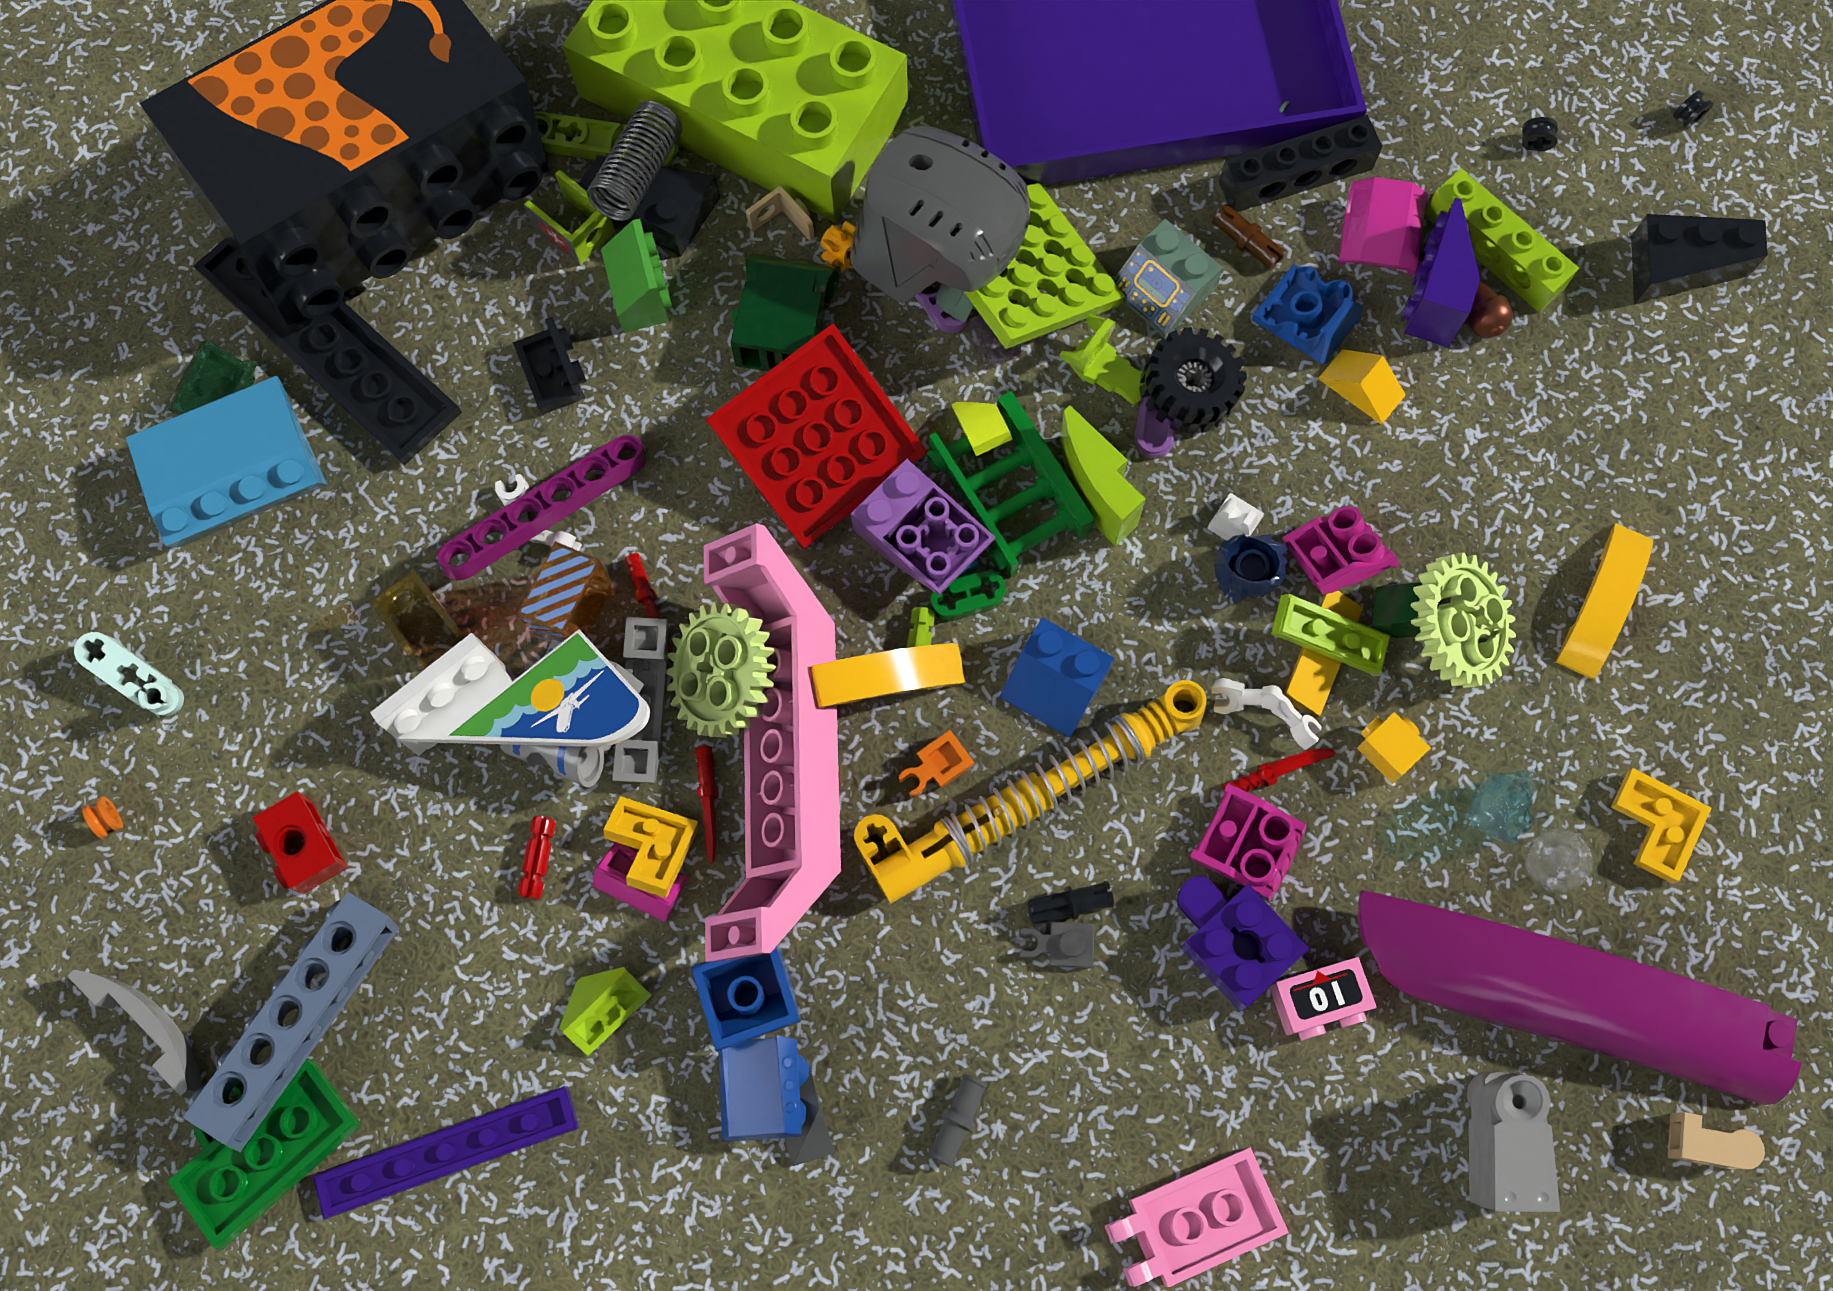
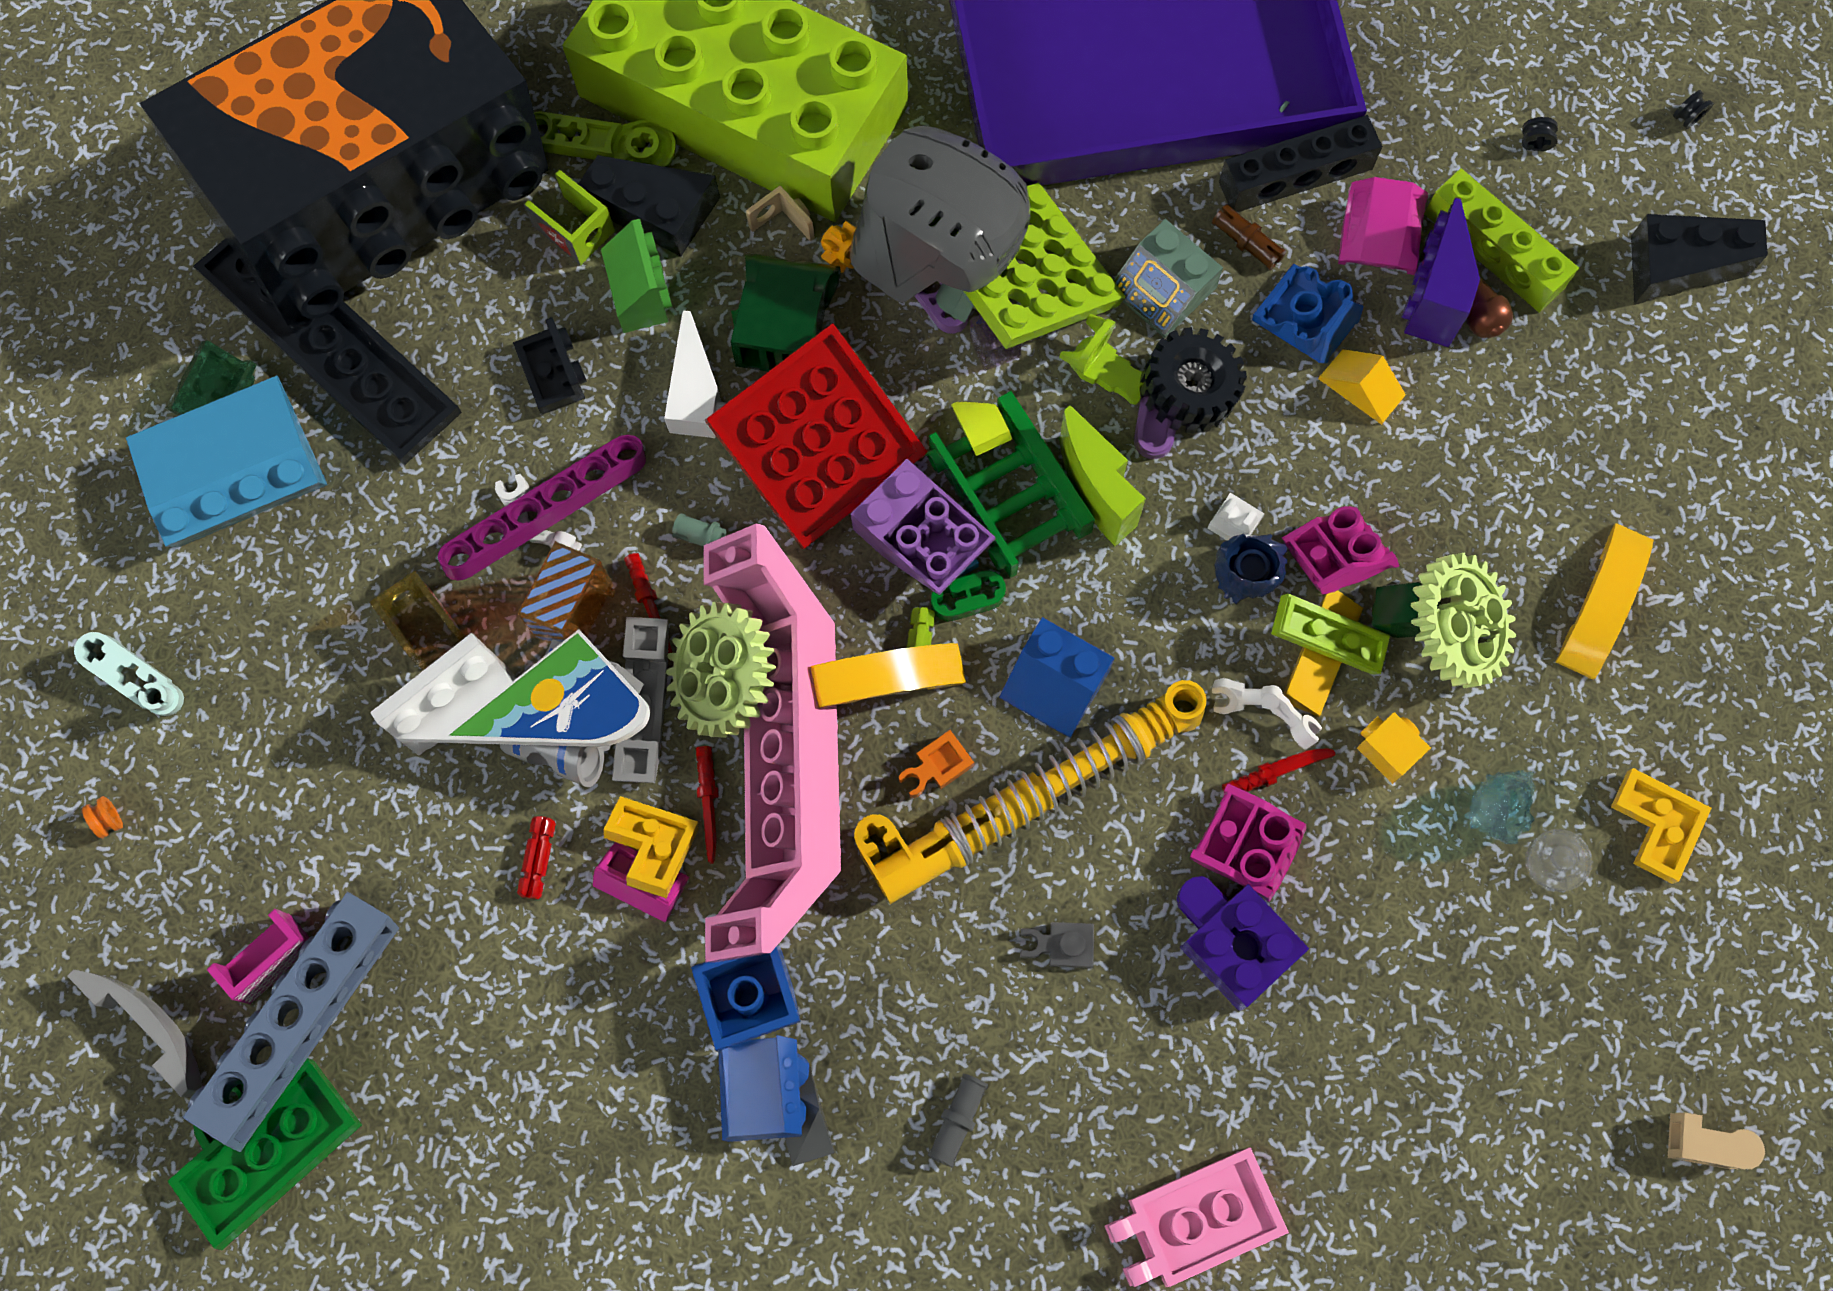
(261, 960): none -> dark pink panel
(319, 856): red brick -> none
(445, 1152): dark purple tile -> none
(601, 1006): lime slope -> none
(614, 186): dark grey piece -> none
(692, 386): none -> white slope
(696, 530): none -> sand green pin
(1070, 903): black axle -> none
(1322, 998): brick -> none
(1511, 1144): light grey piece -> none
(1582, 997): magenta slope -> none

